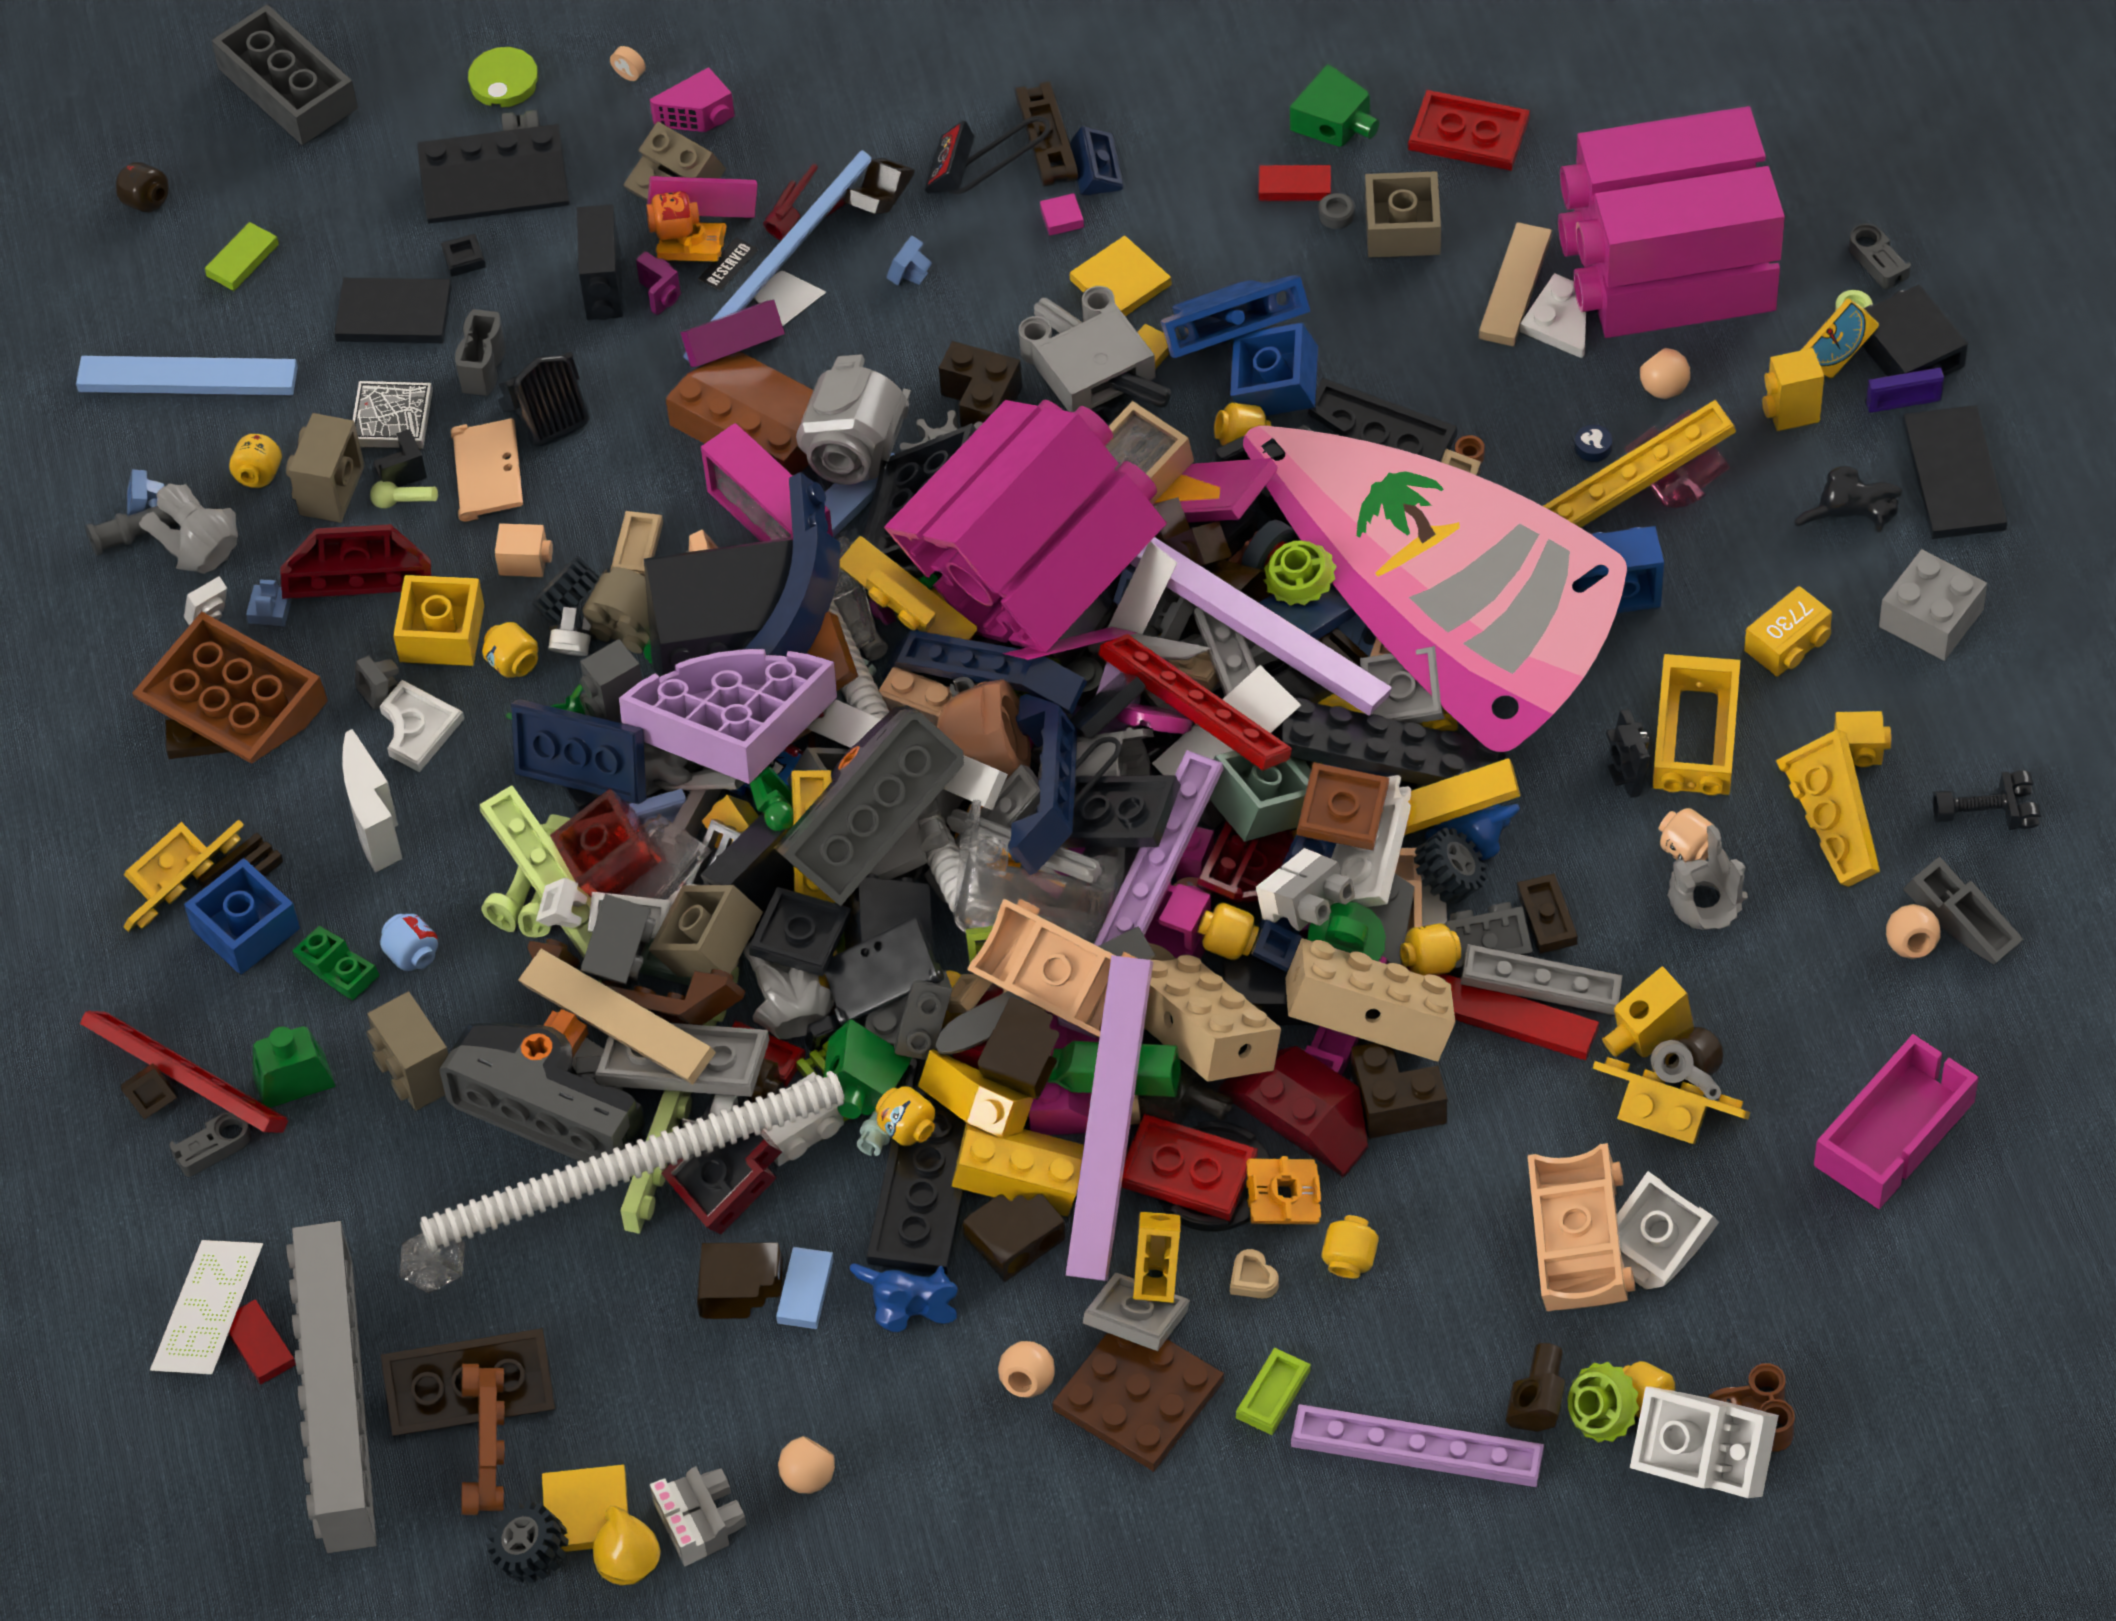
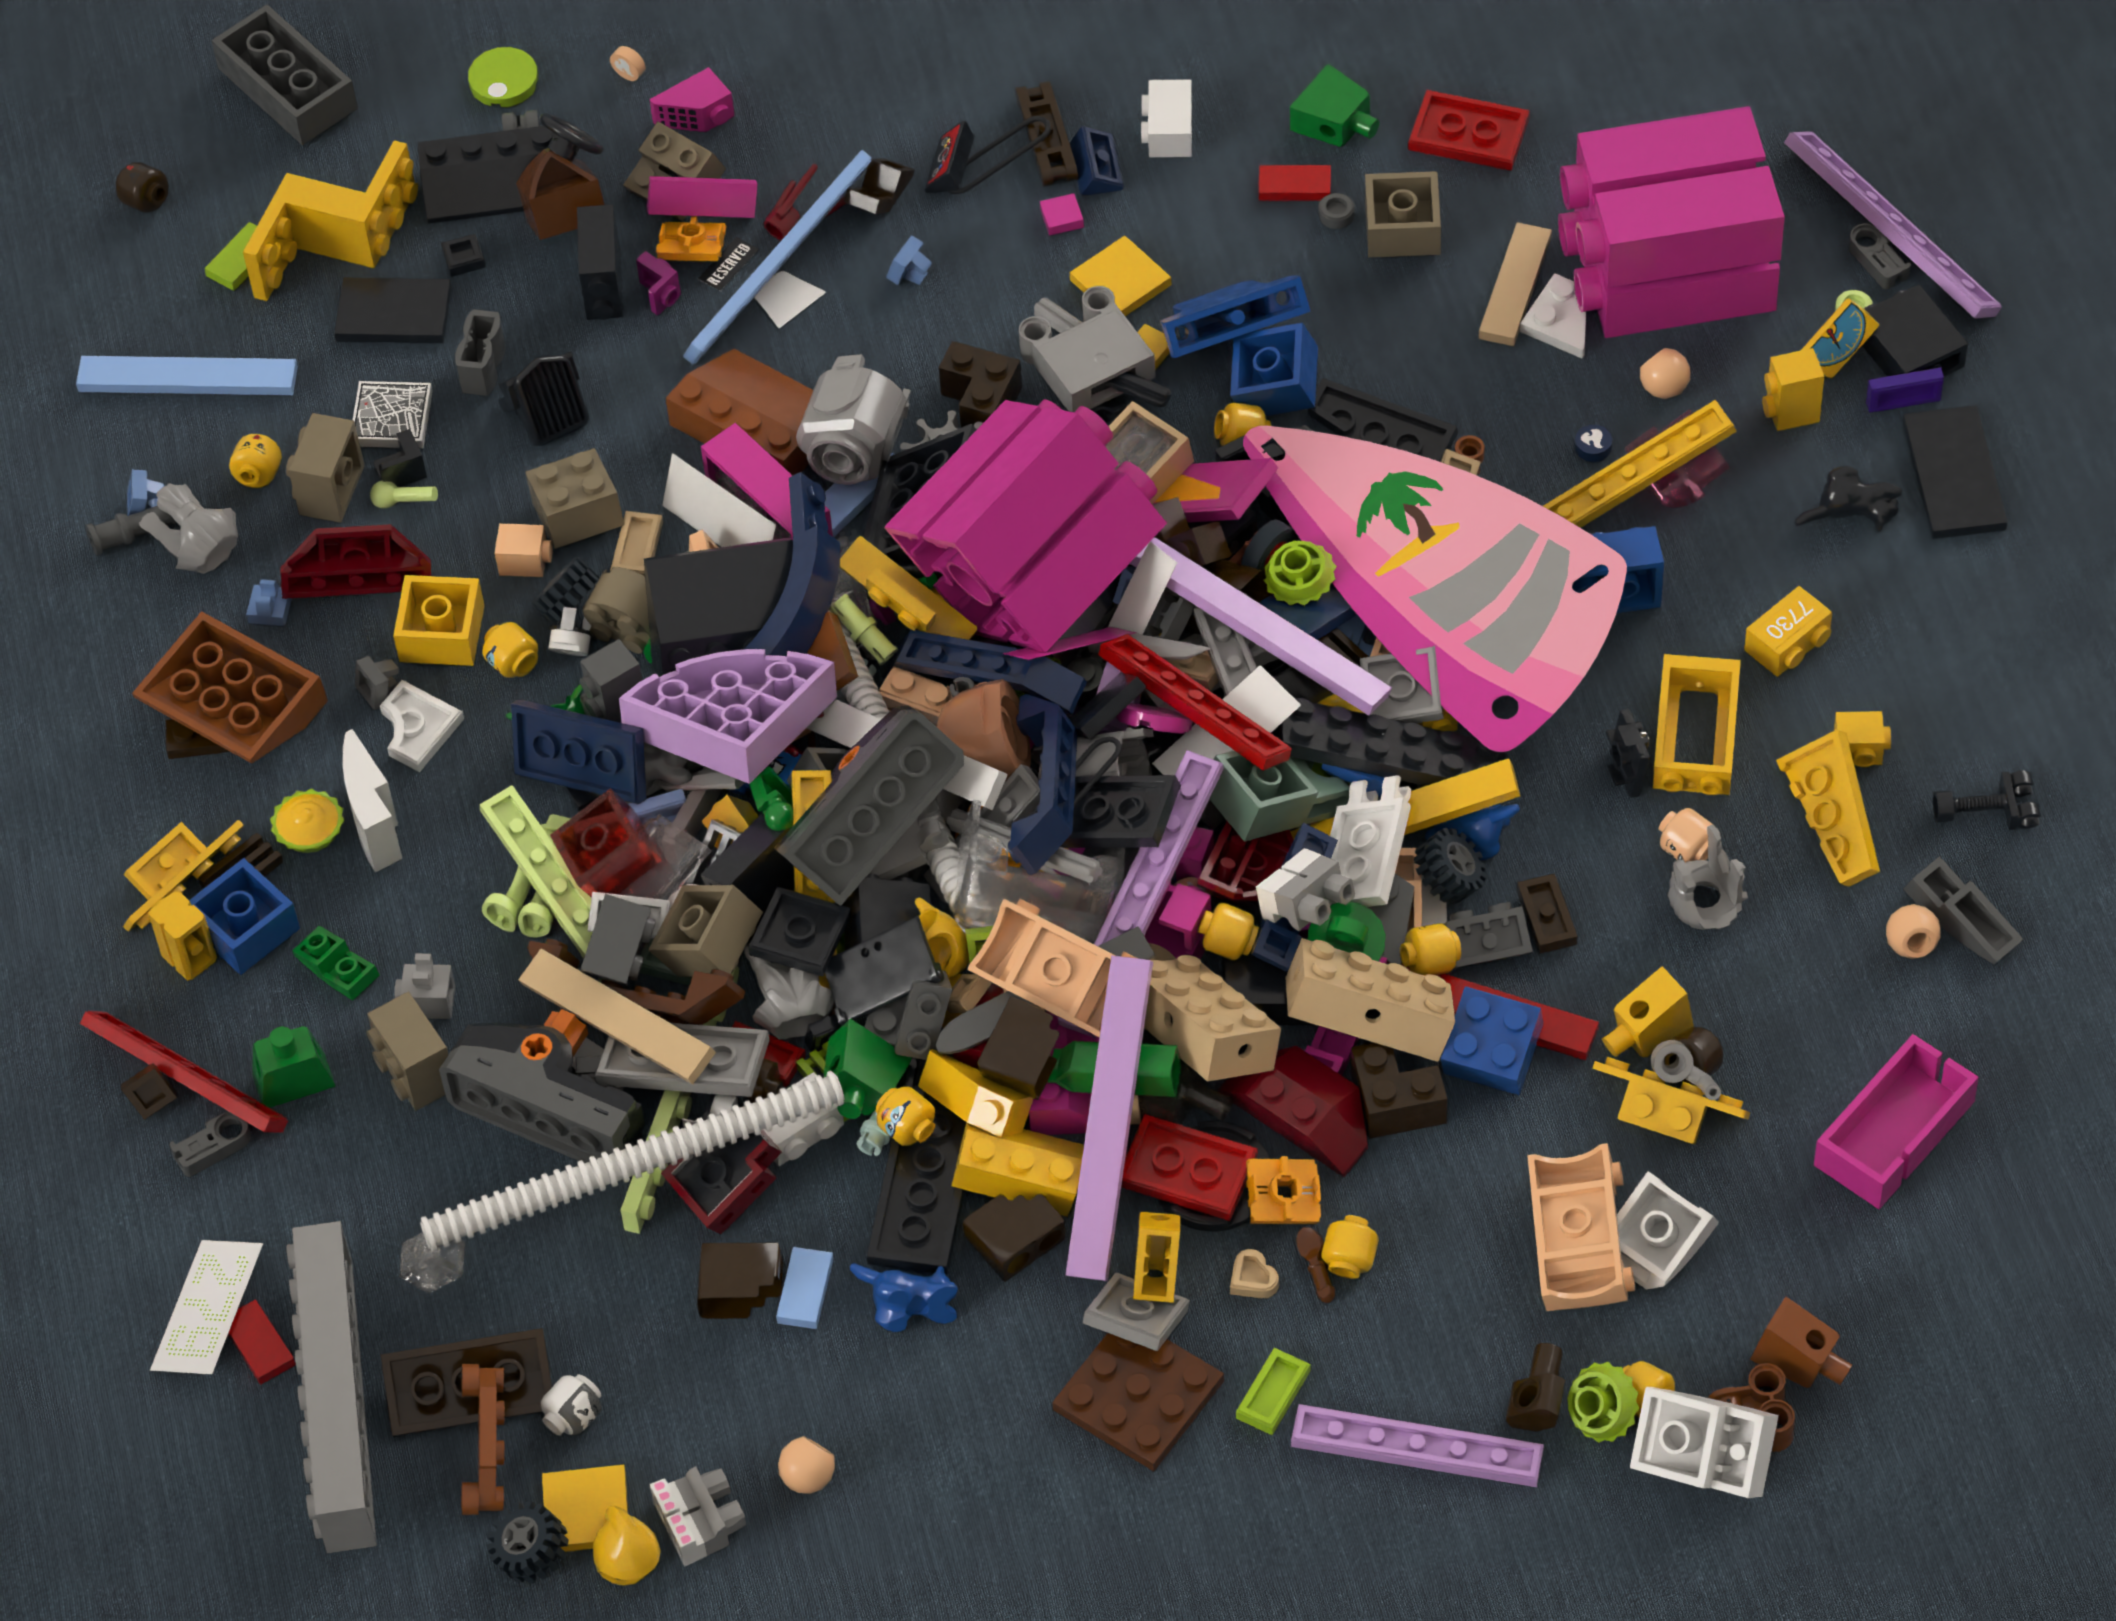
(182, 935): none -> yellow brick
(208, 599): white plate -> none
(307, 820): none -> yellow piece
(330, 221): none -> yellow bracket
(407, 941): light blue head -> none
(429, 985): none -> light grey brick
(483, 475): light nougat door -> none
(558, 182): none -> reddish brown piece
(558, 902): white tile -> none
(571, 1405): none -> white head
(574, 498): none -> dark tan brick
(672, 215): orange head -> none
(713, 508): none -> white sticker
(732, 333): magenta tile -> none
(863, 629): none -> yellowish green pin
(944, 937): none -> yellow piece
(1026, 1366): light nougat piece -> none
(1169, 118): none -> white brick
(1310, 1248): none -> reddish brown piece
(1343, 806): dark orange tile -> none
(1492, 1040): none -> blue brick
(1541, 979): light grey tile -> none
(1800, 1346): none -> dark orange torso
(1893, 224): none -> lavender tile
(1932, 604): light grey brick -> none

